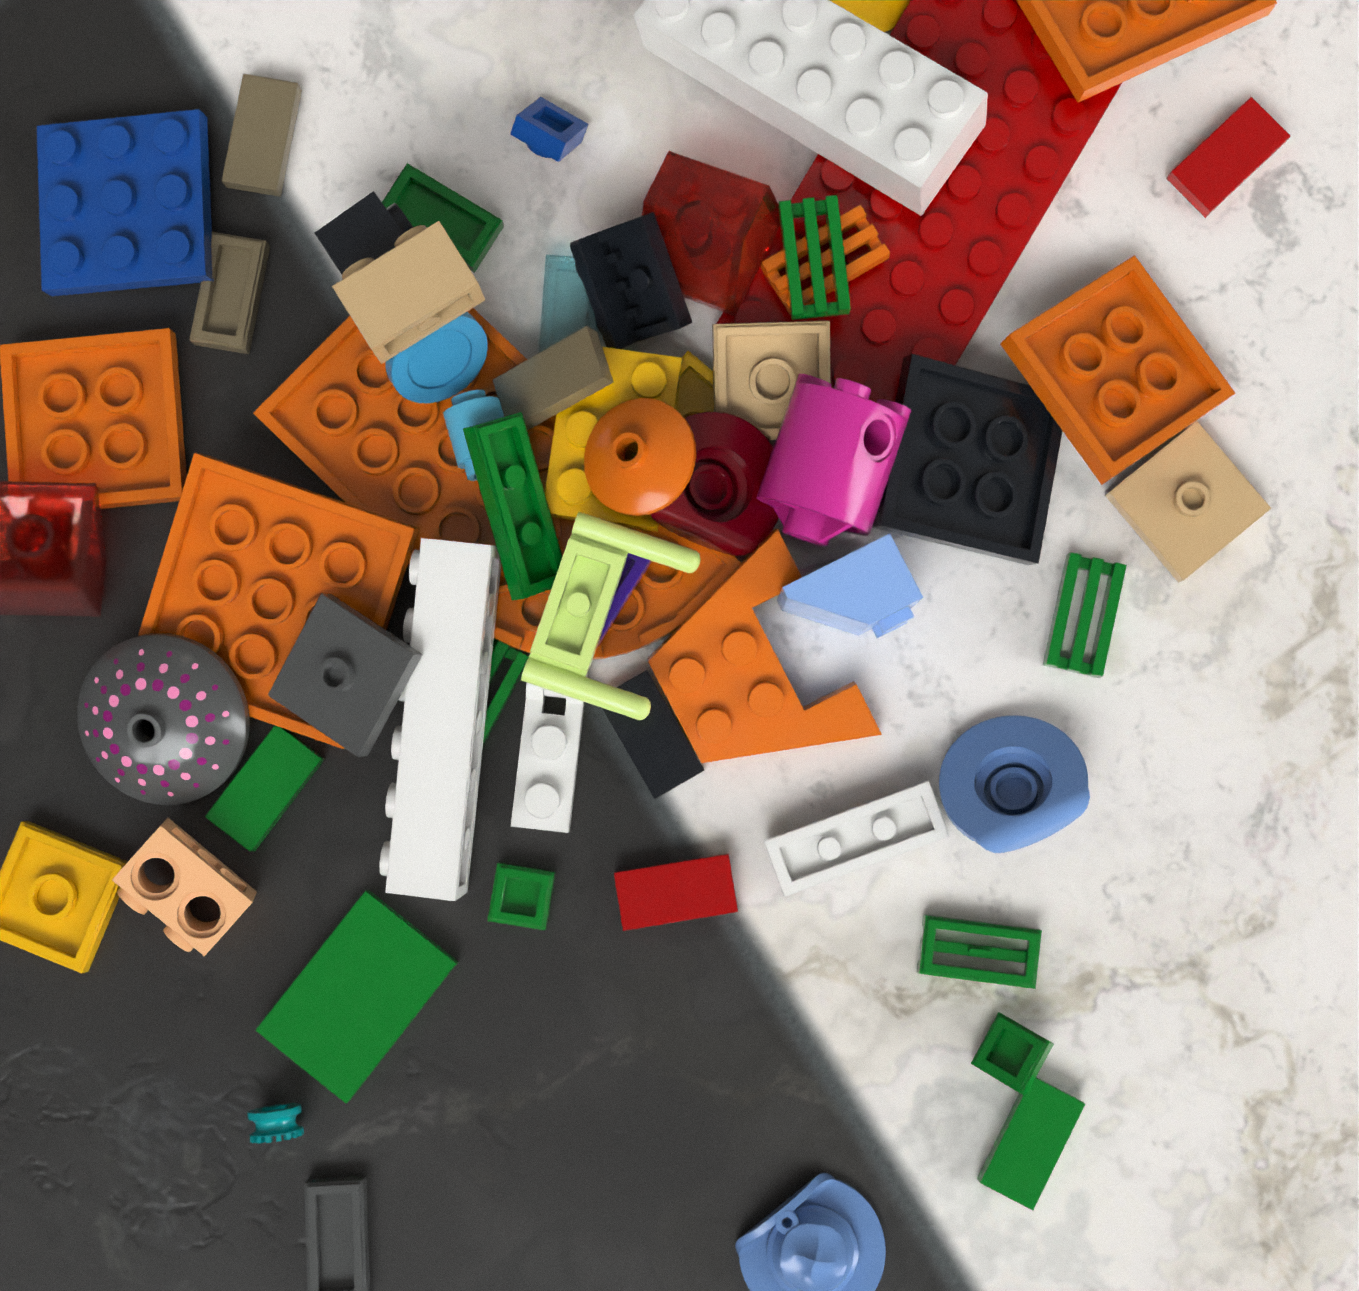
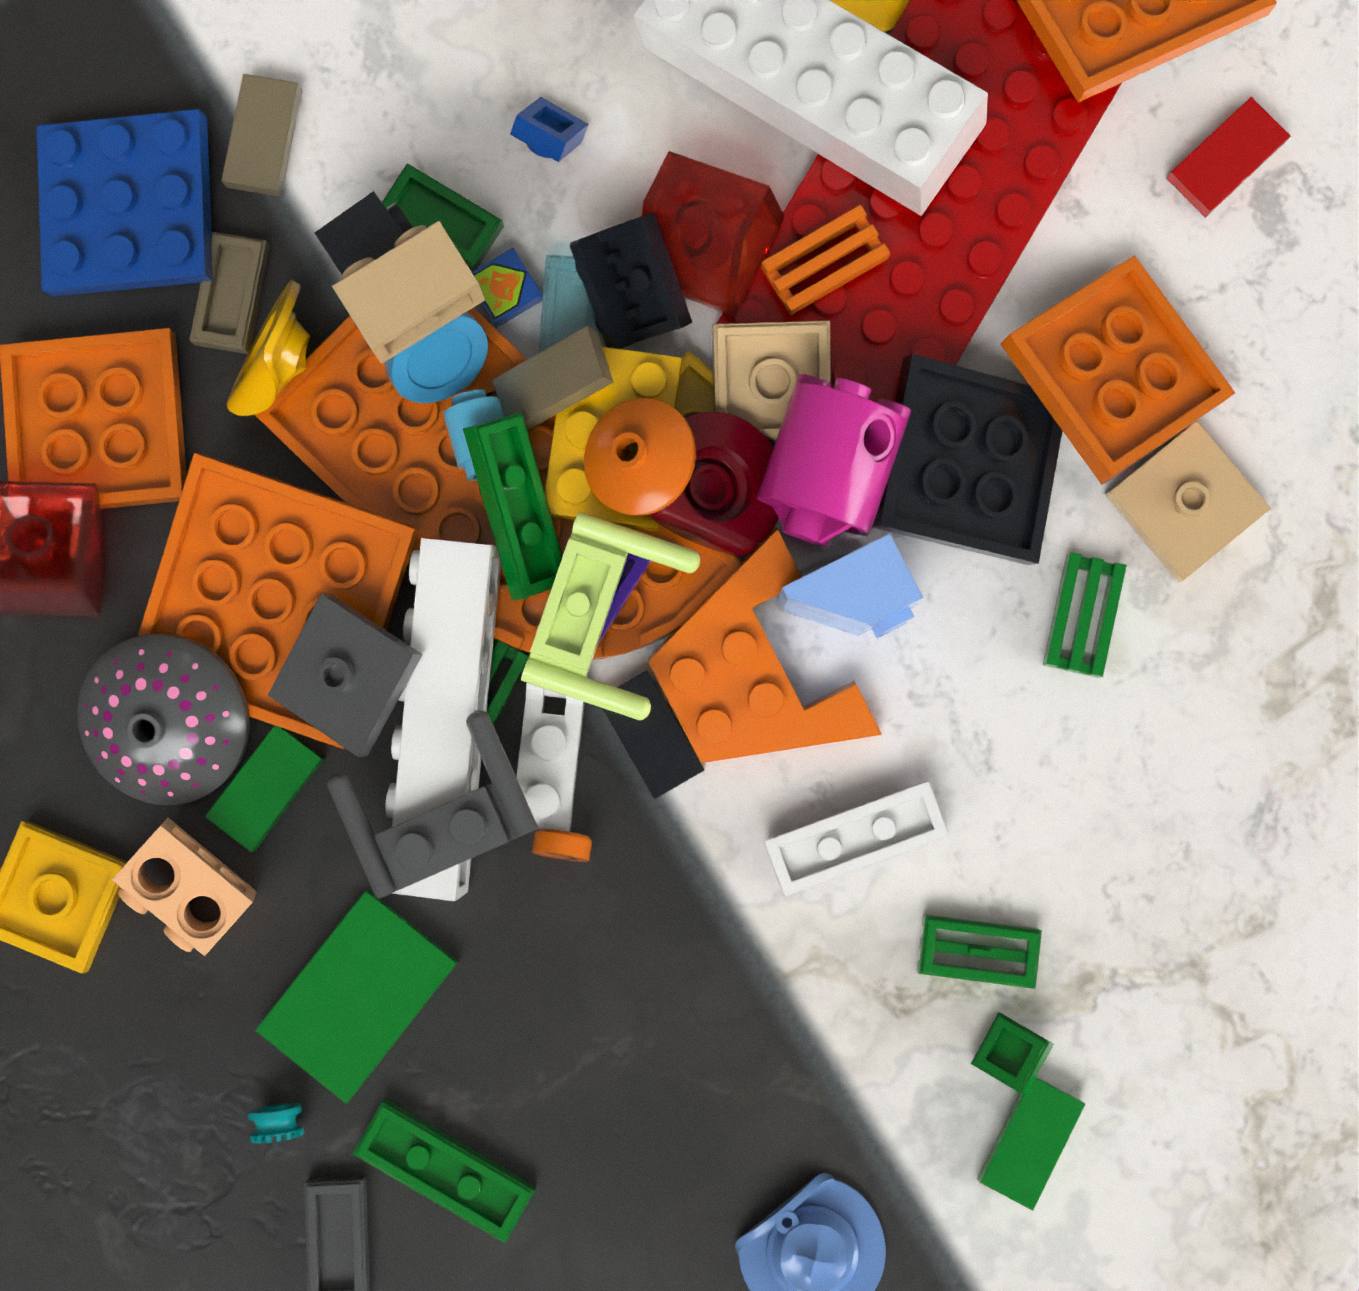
(273, 358): none -> yellow hat
(444, 833): none -> dark grey plate
(444, 1170): none -> green tile
(506, 288): none -> tile
(521, 896): green tile -> none
(562, 845): none -> orange tile
(675, 892): red tile -> none
(809, 210): green tile -> none
(1013, 782): medium blue hat -> none

